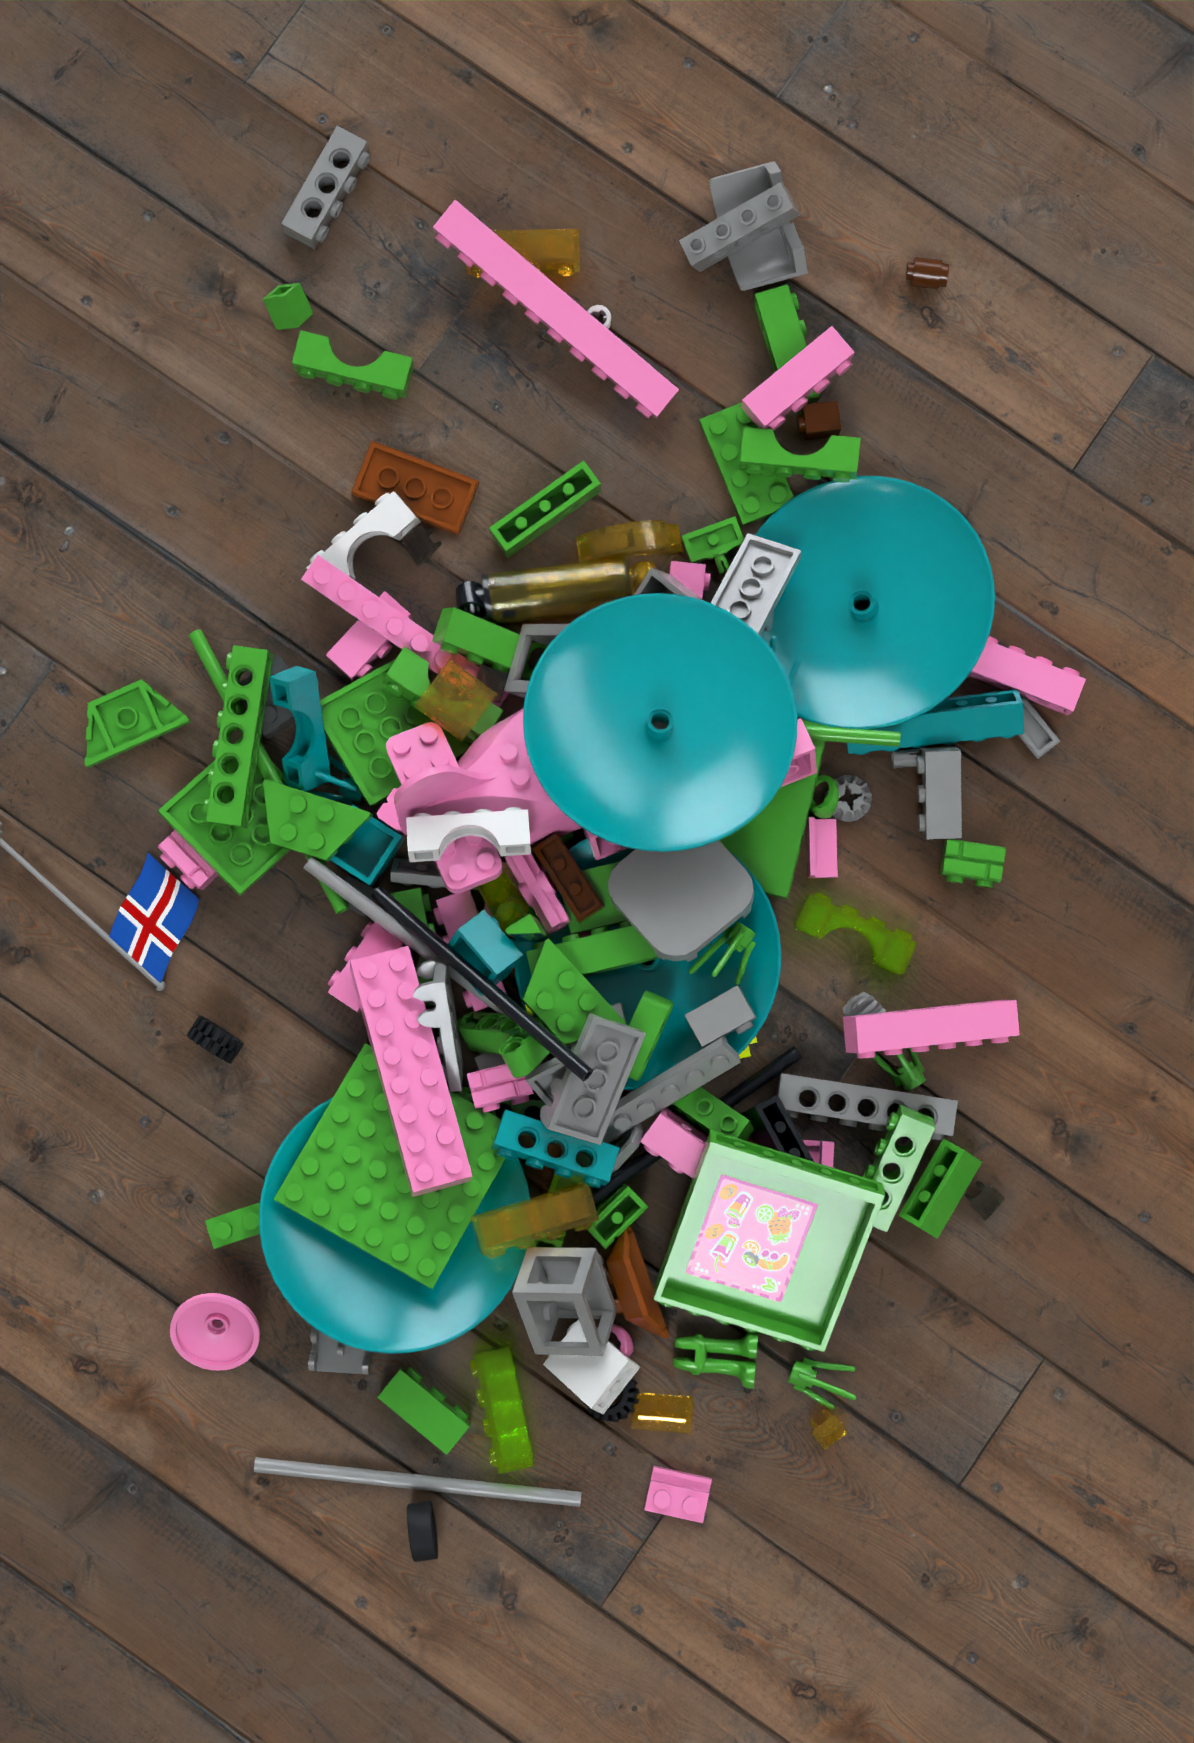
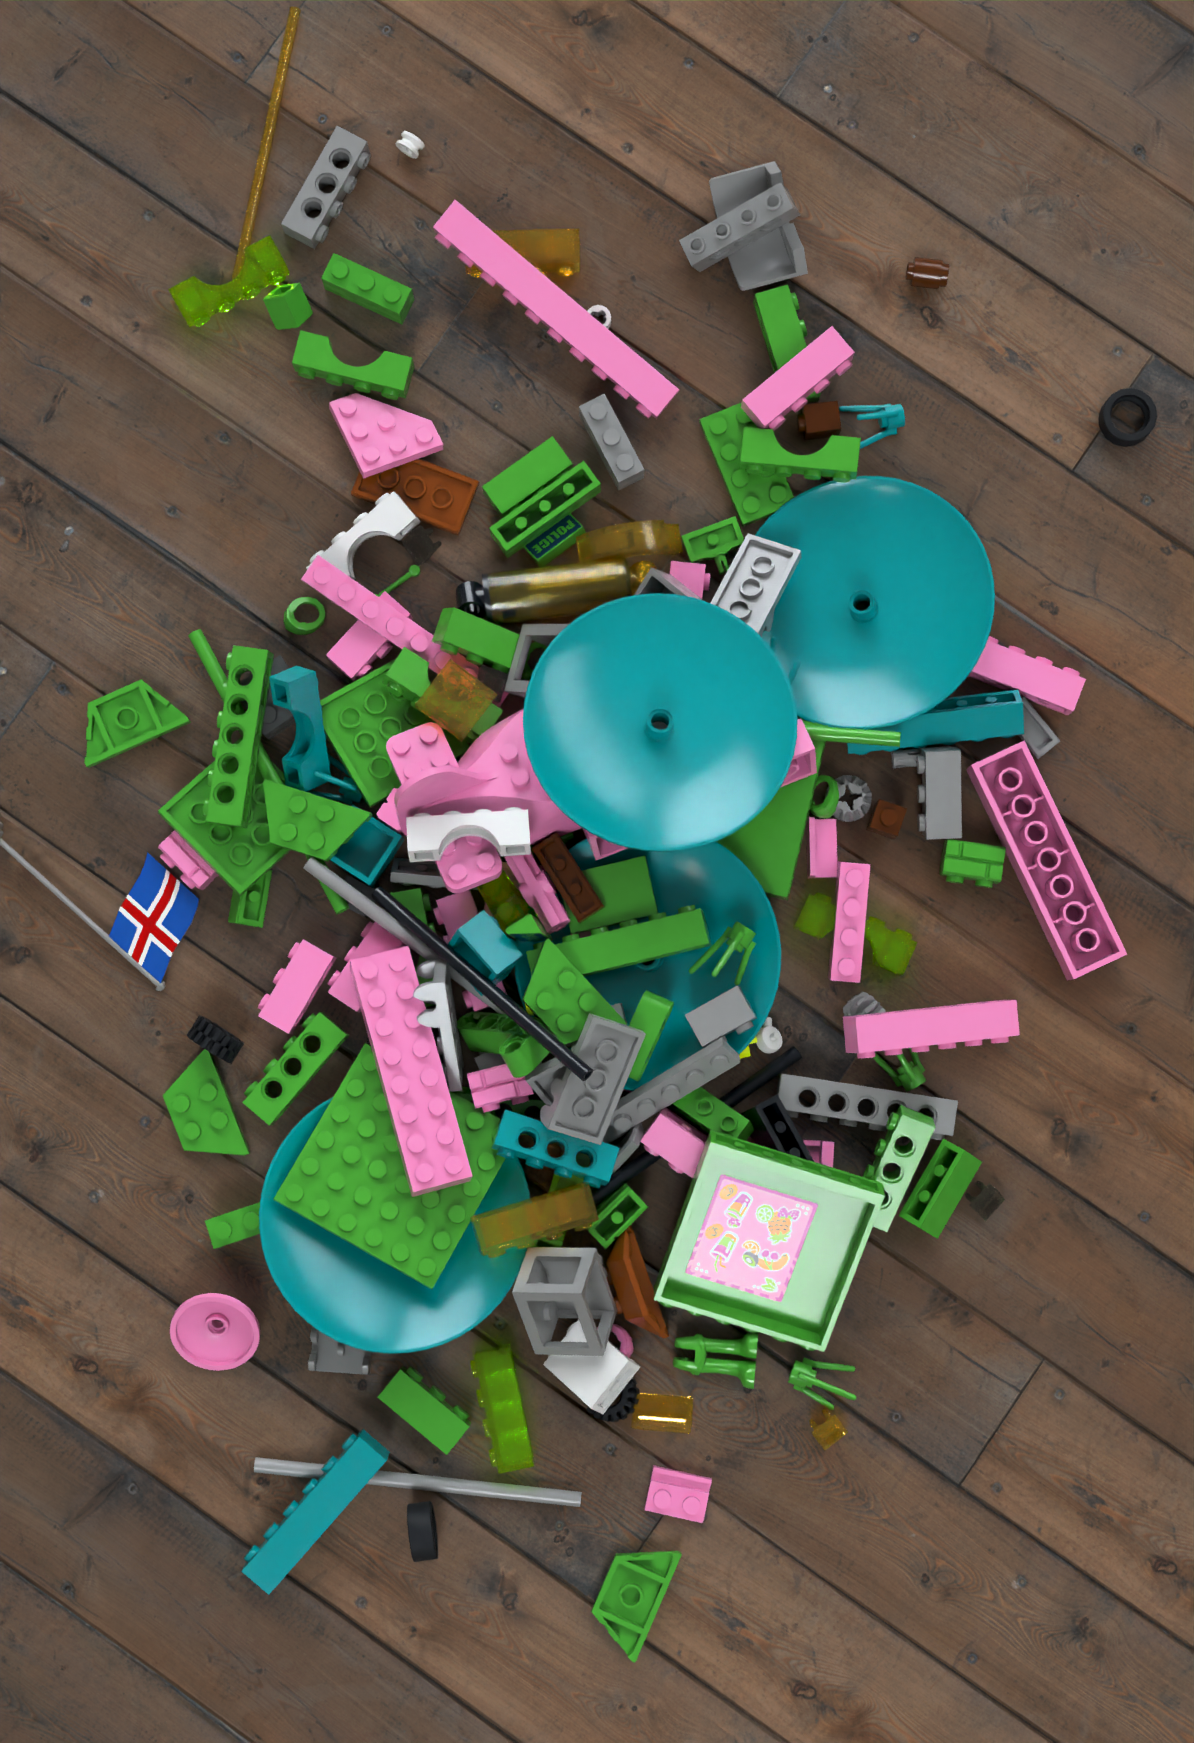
(201, 300): none -> clear neon green arch
(204, 1111): none -> bright green wing
(251, 906): none -> bright green slope
(257, 1094): none -> bright green brick
(267, 138): none -> clear yellow piece
(296, 986): none -> bright pink brick
(303, 628): none -> bright green piece
(315, 1511): none -> teal brick
(367, 288): none -> bright green brick
(382, 434): none -> bright pink plate
(410, 144): none -> white bush
(414, 571): none -> bright green hinge
(527, 477): none -> bright green brick
(555, 540): none -> slope
(611, 442): none -> light grey brick
(633, 1596): none -> bright green wing
(681, 897): light grey tile -> none
(769, 1038): none -> white piece
(850, 920): none -> bright pink arch
(886, 819): none -> reddish brown brick
(888, 416): none -> teal plant
(1046, 861): none -> bright pink brick
(1140, 399): none -> black tyre

